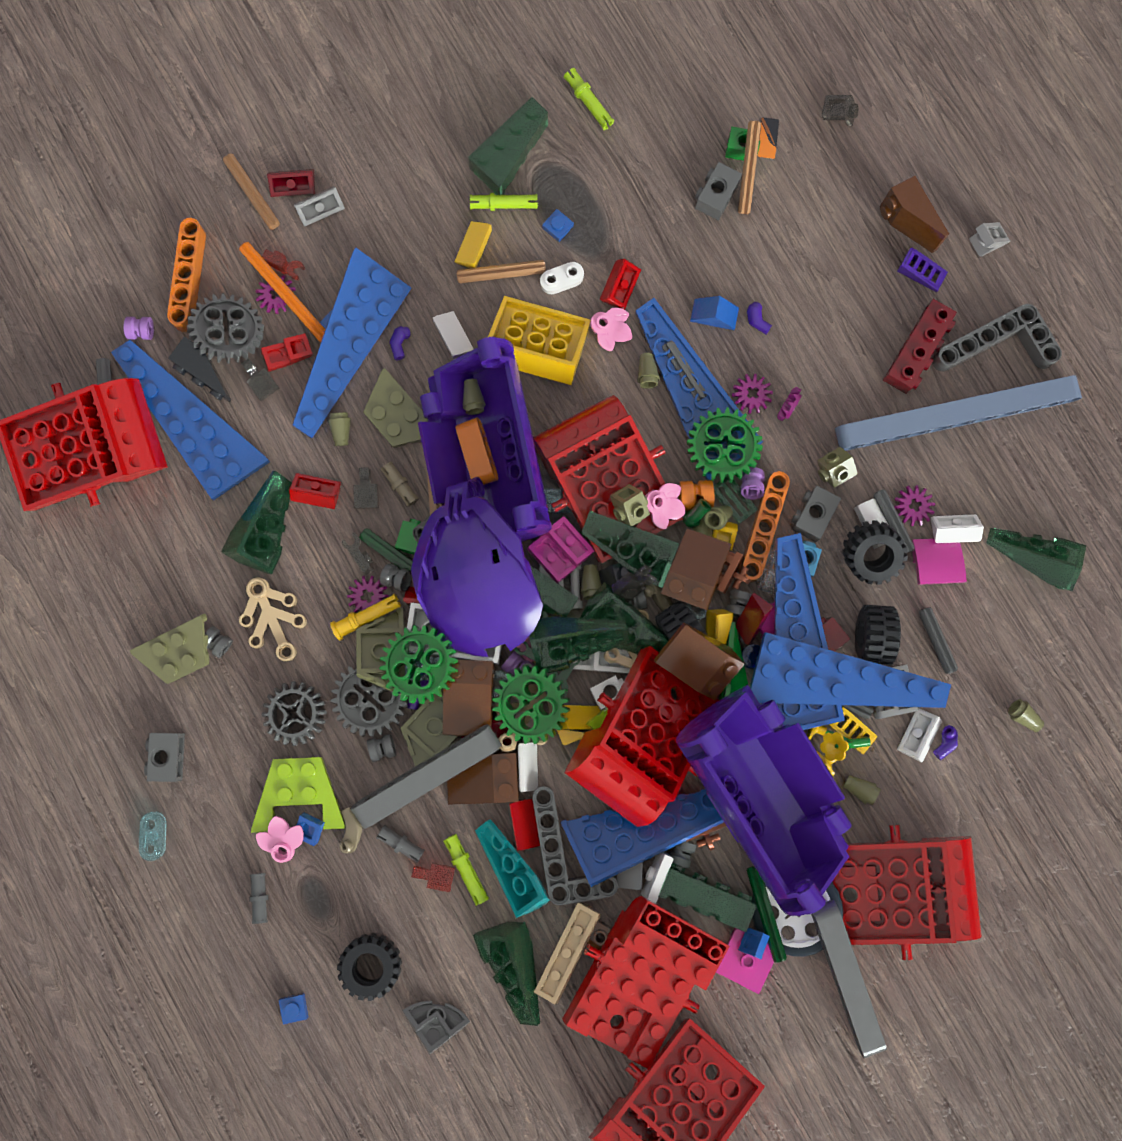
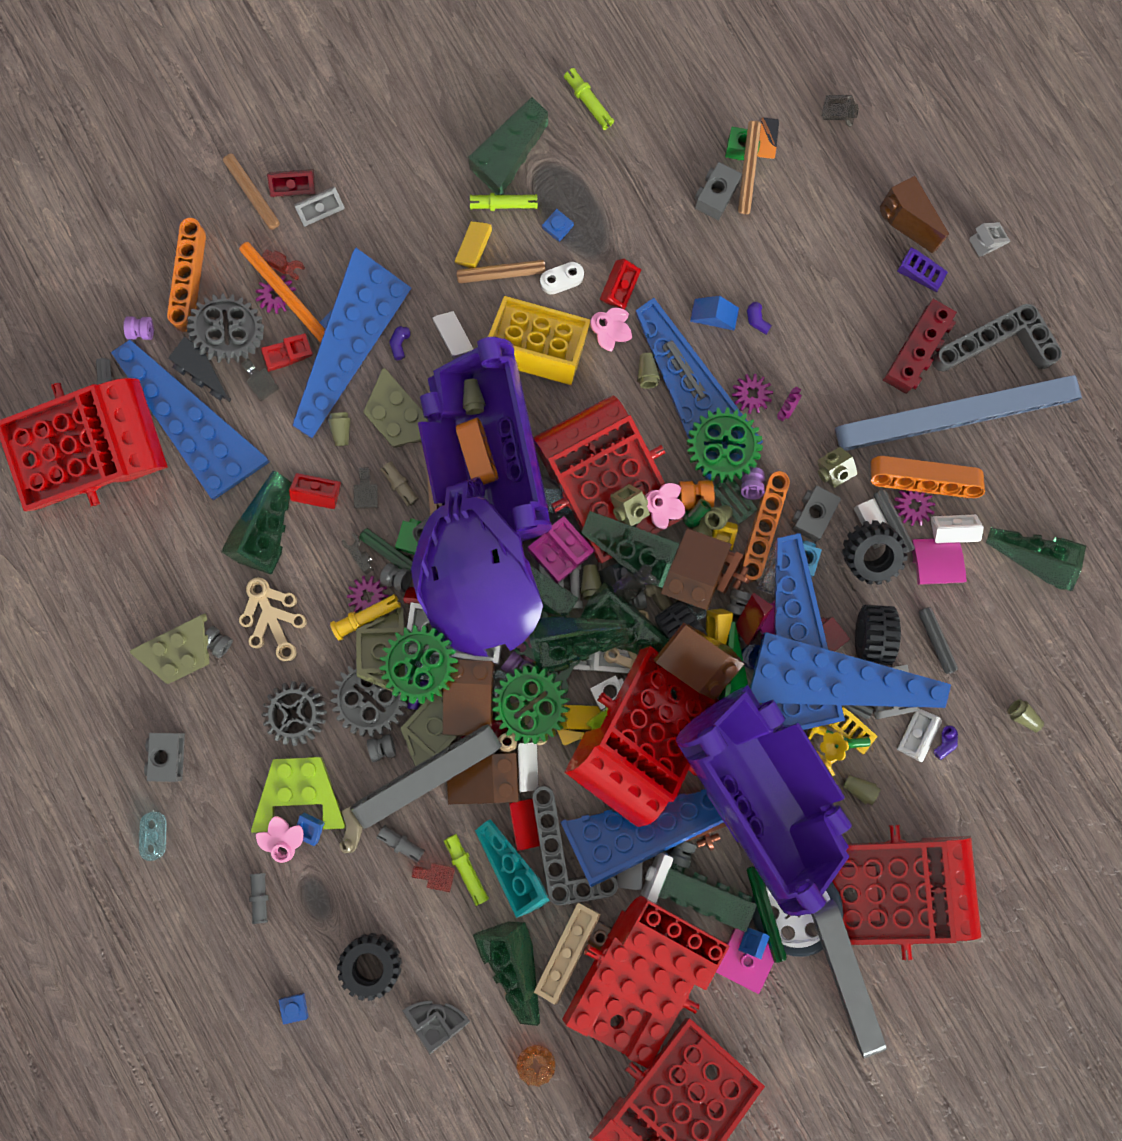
(526, 1059): none -> clear orange gear
(927, 477): none -> orange beam

